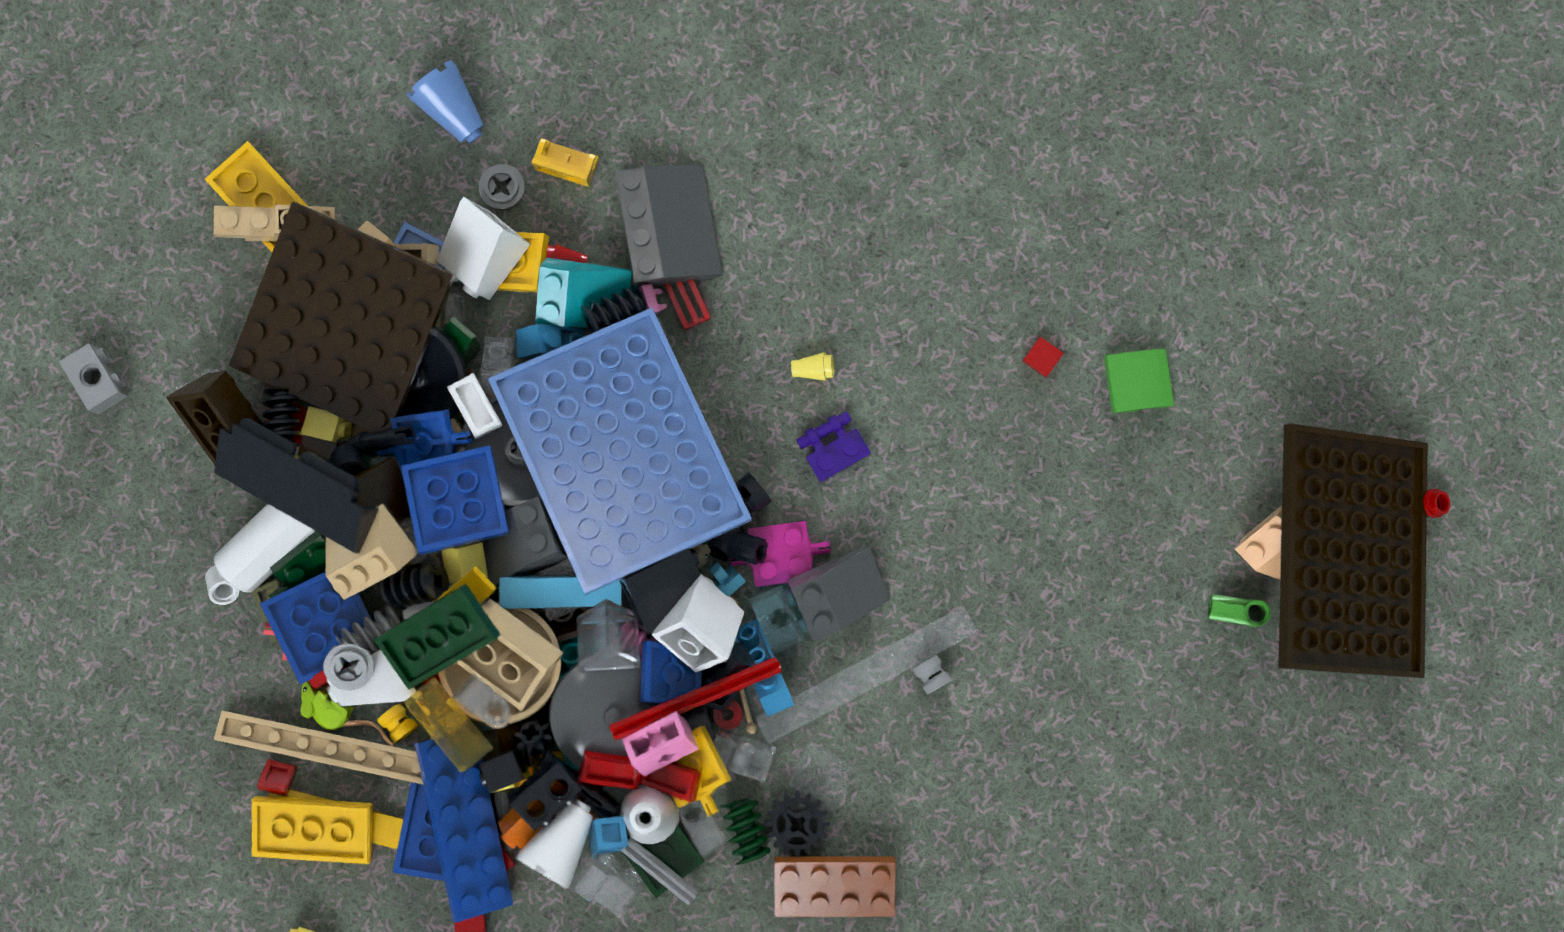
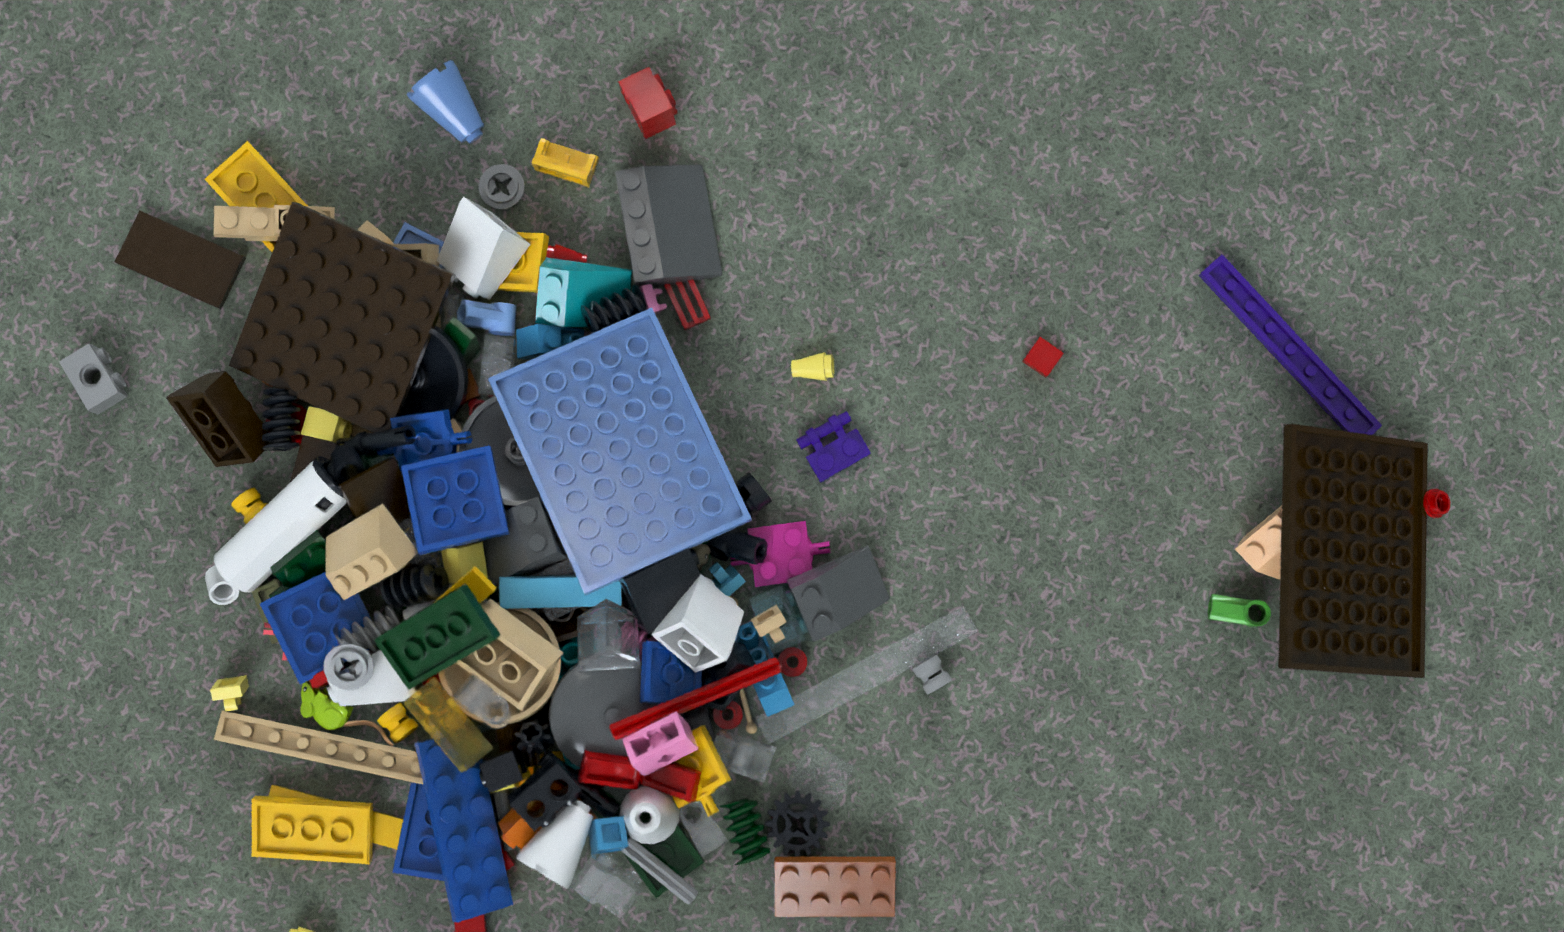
(180, 260): none -> dark brown tile
(230, 691): none -> light yellow tile
(248, 504): none -> yellow wheel
(277, 777): red tile -> none
(296, 485): black slope -> none
(474, 406): white tile -> none
(496, 317): none -> light blue piece
(649, 102): none -> brick
(769, 623): none -> tan tile
(802, 661): none -> red plate
(1139, 380): bright green slope -> none
(1288, 348): none -> dark purple plate

